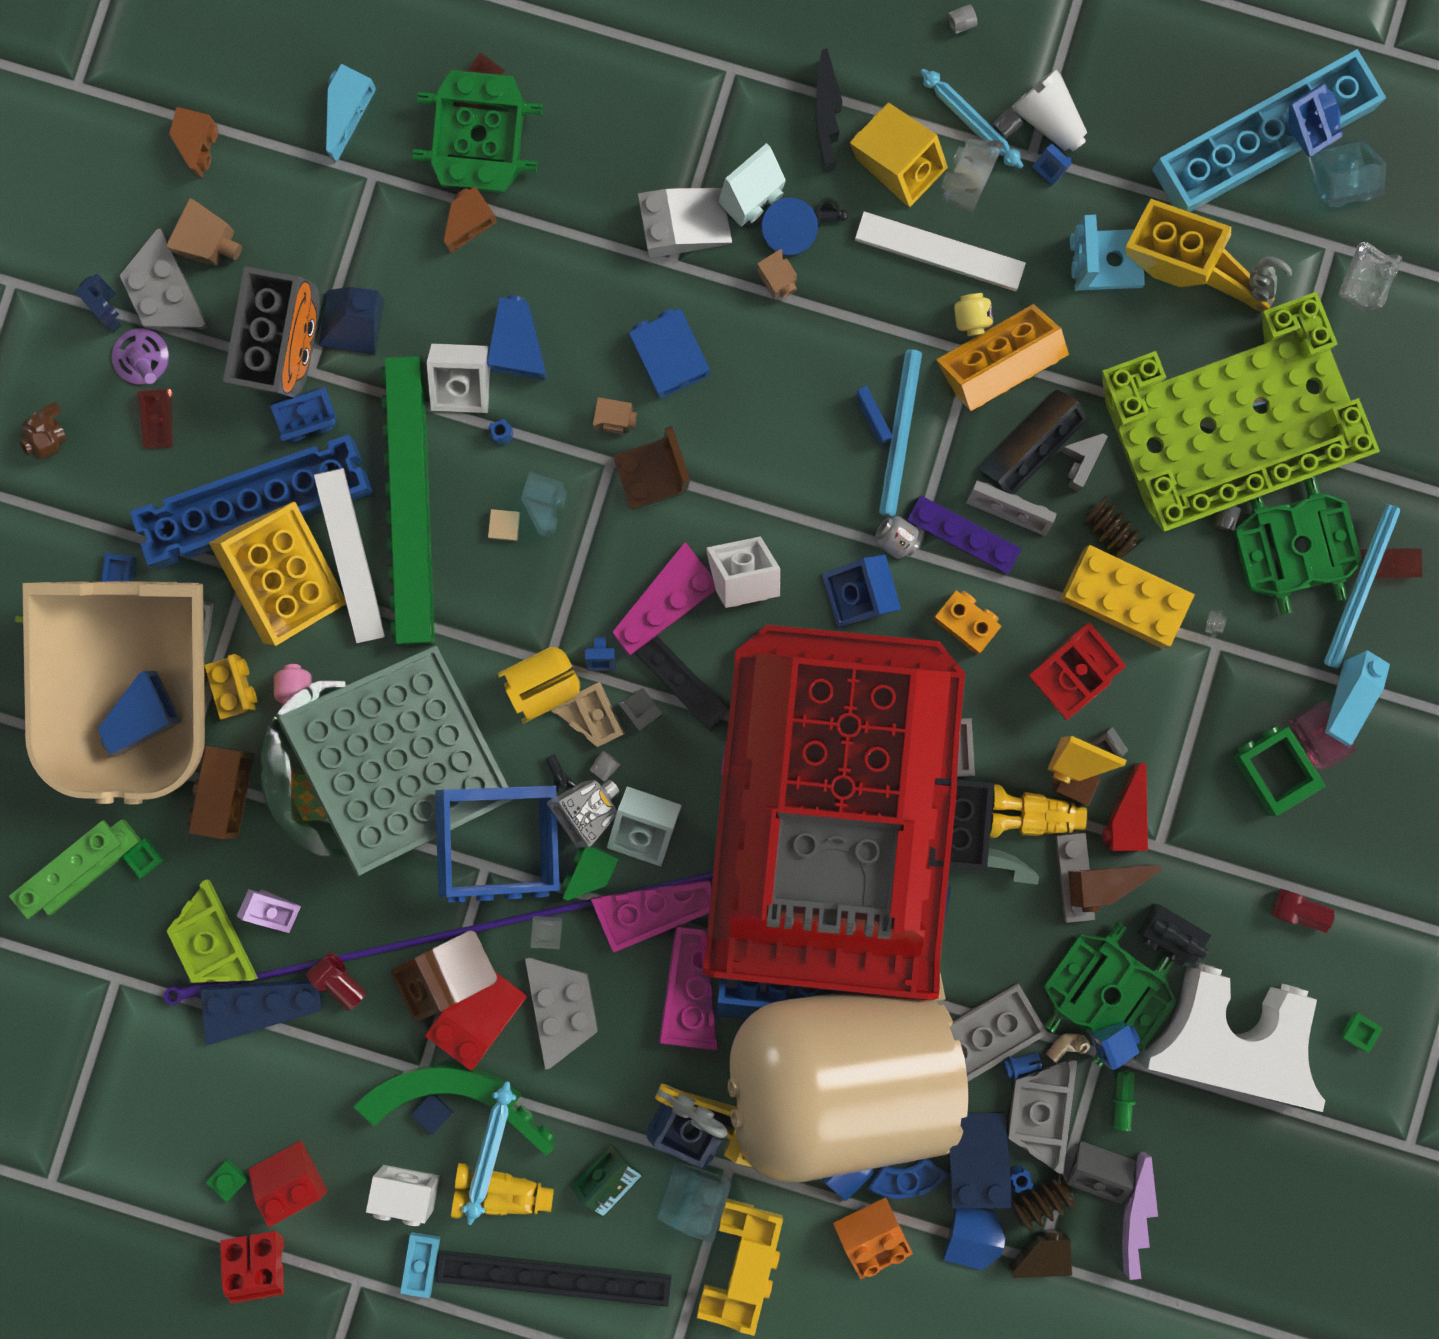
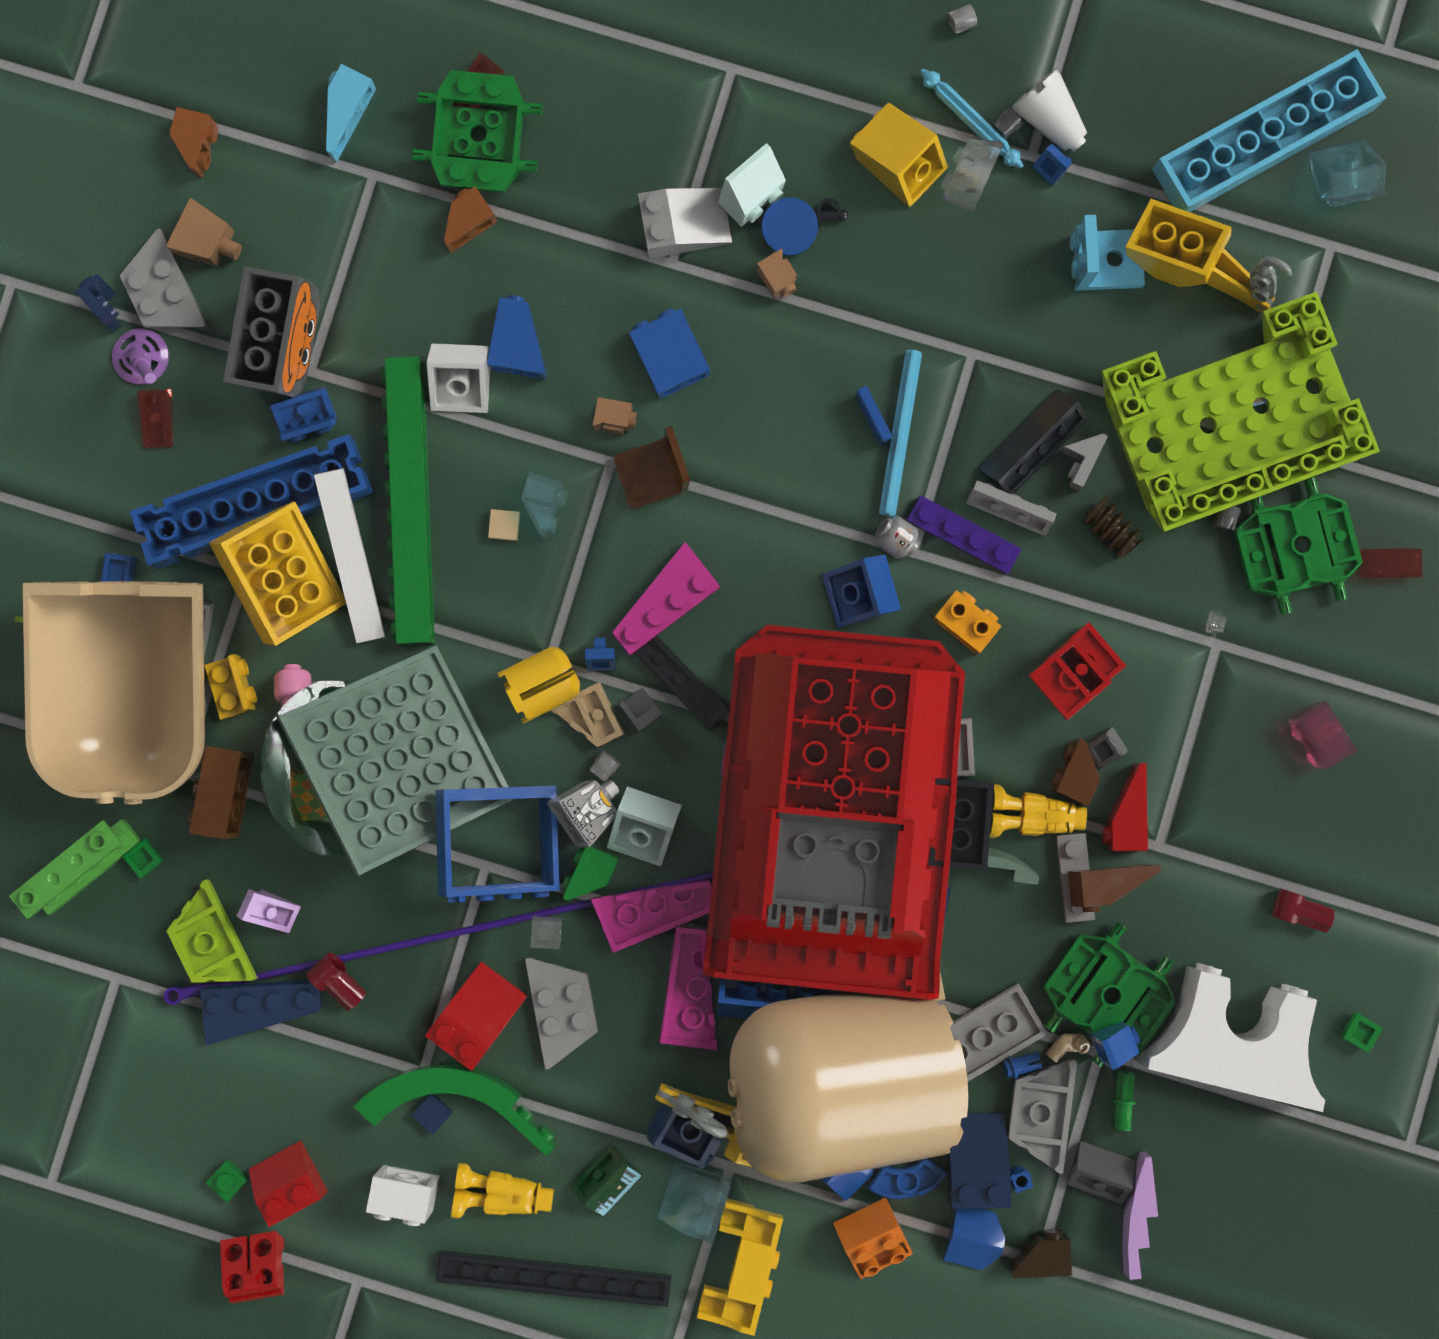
(42, 434): reddish brown head -> none
(138, 715): blue slope -> none
(352, 319): dark blue slope -> none
(420, 1265): medium azure plate -> none
(444, 976): piece -> none
(488, 1153): medium azure wheel -> none
(501, 439): blue hose -> none
(558, 773): black bar -> none
(744, 572): white slope -> none
(827, 103): black slope -> none
(940, 251): white tile -> none
(973, 314): light yellow head -> none
(1003, 356): light orange slope -> none
(1043, 1203): dark brown piece -> none
(1080, 760): yellow slope -> none
(1127, 597): yellow brick -> none
(1175, 935): black brick -> none
(1294, 795): green window -> none
(1315, 120): blue slope -> none
(1356, 694): medium azure slope -> none
(1362, 586): medium azure axle -> none
(1369, 277): clear bracket -> none

